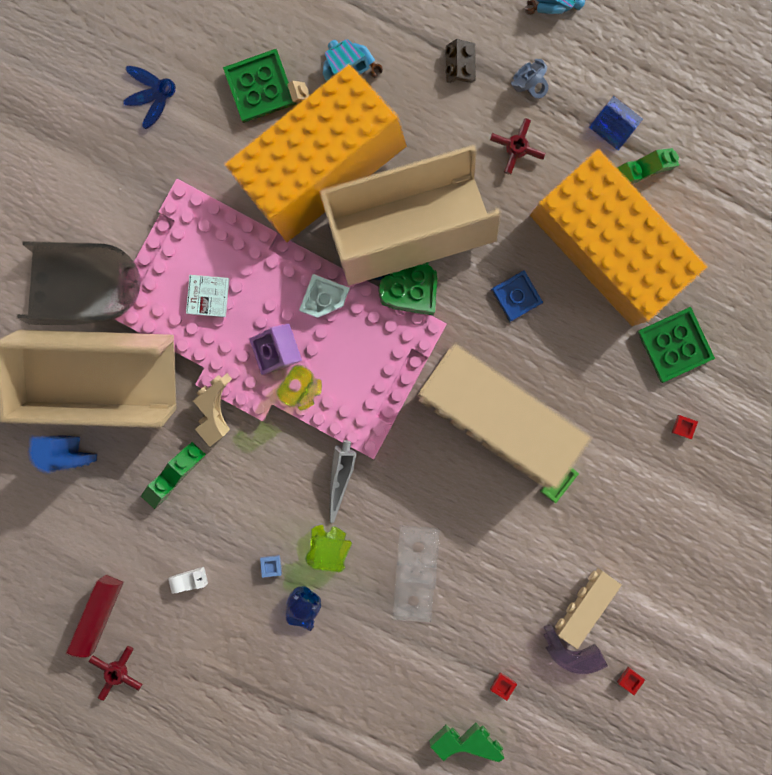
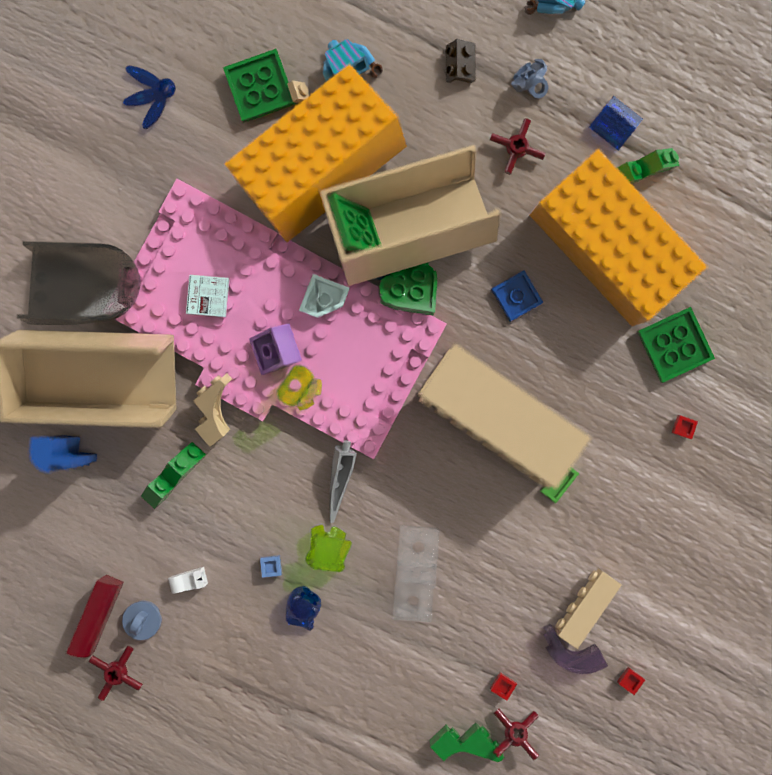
(142, 620): none -> sand blue tile
(354, 224): none -> green plate
(522, 737): none -> dark red bar

